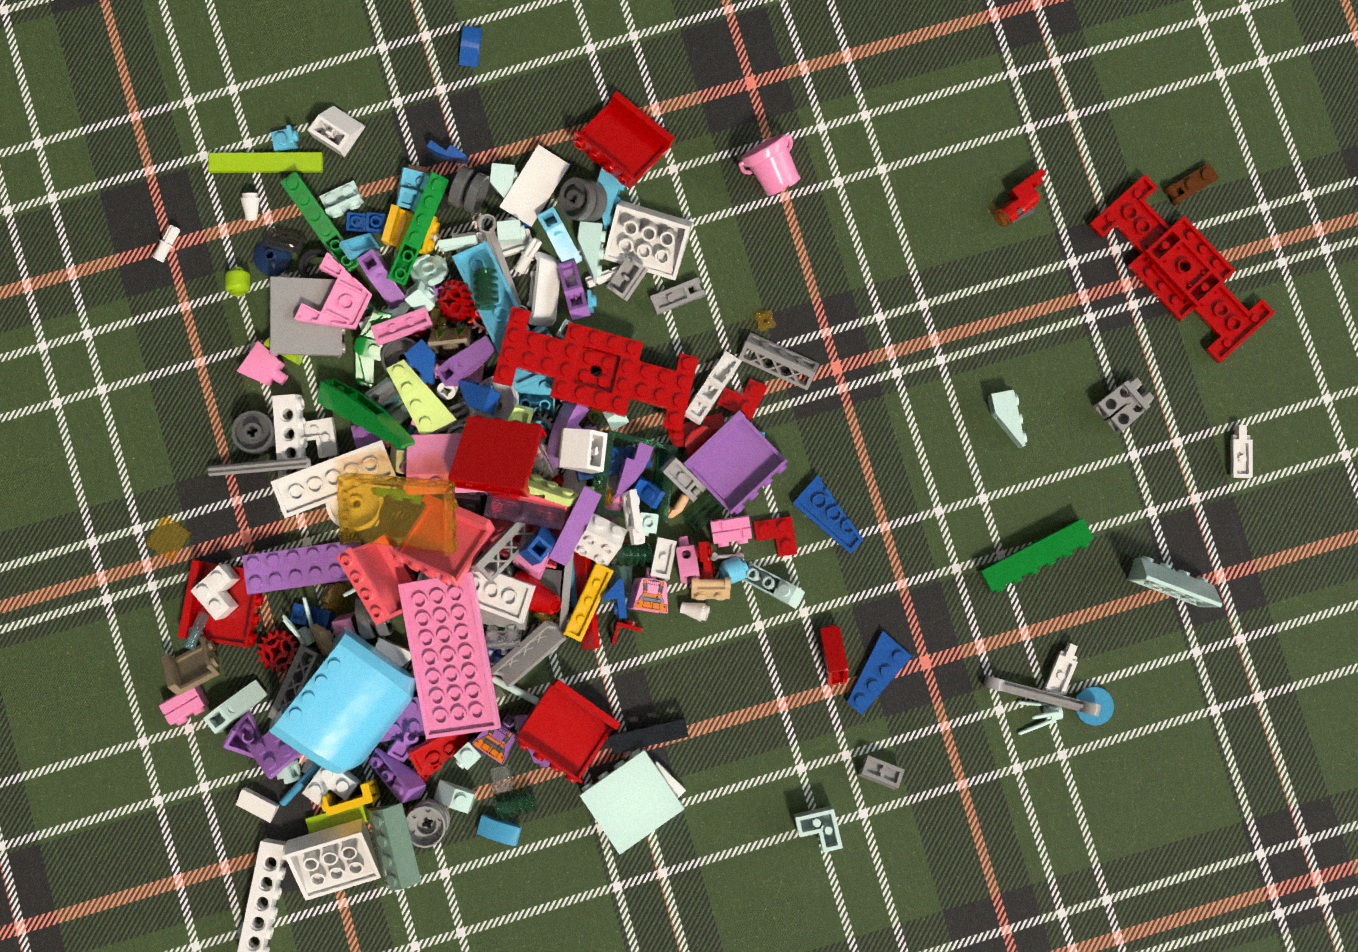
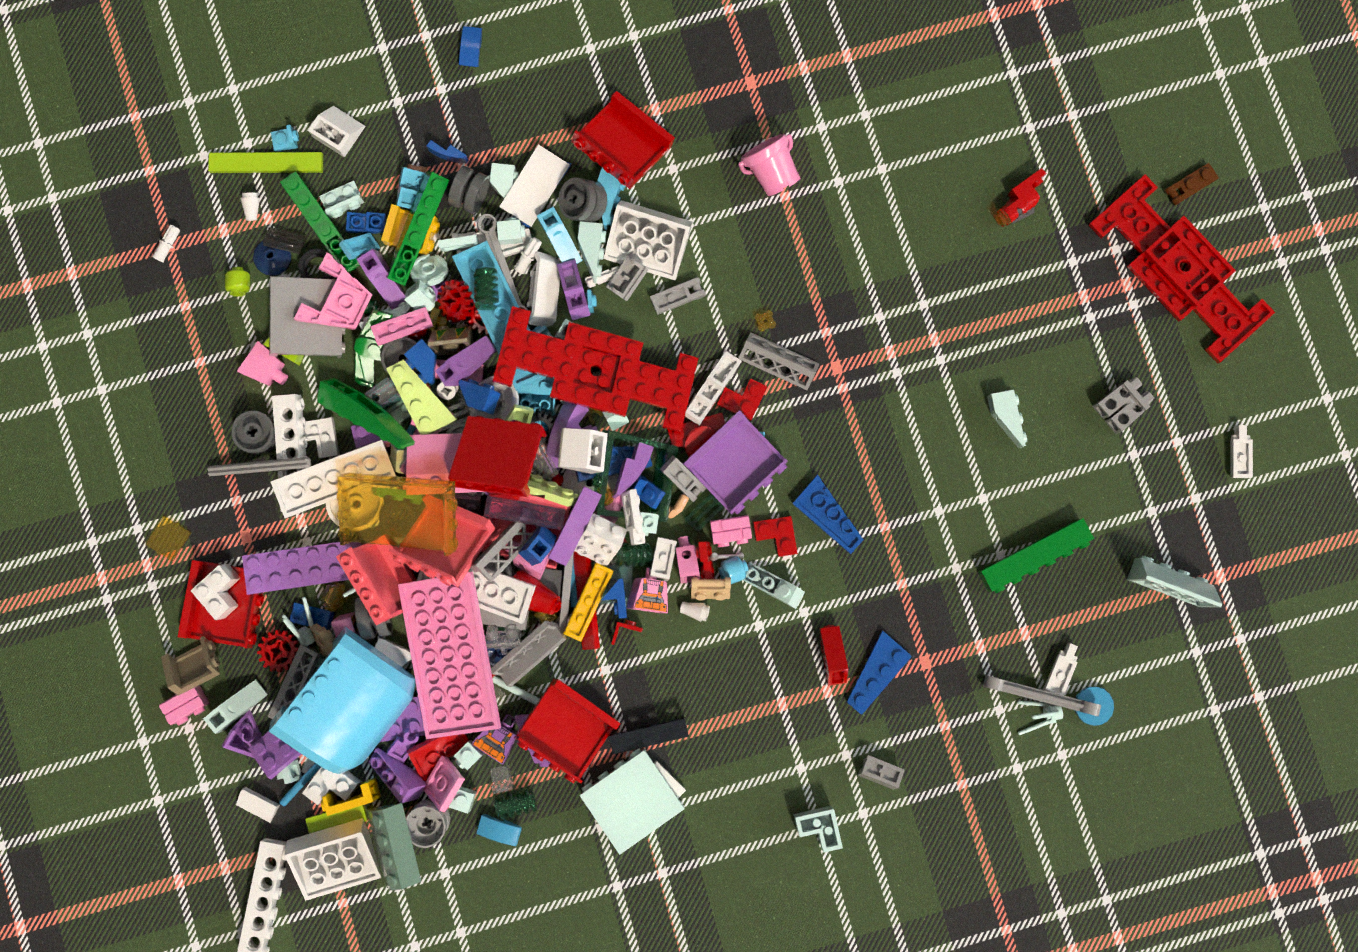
(195, 631): clear light blue axle -> none
(443, 783): none -> bright pink plate

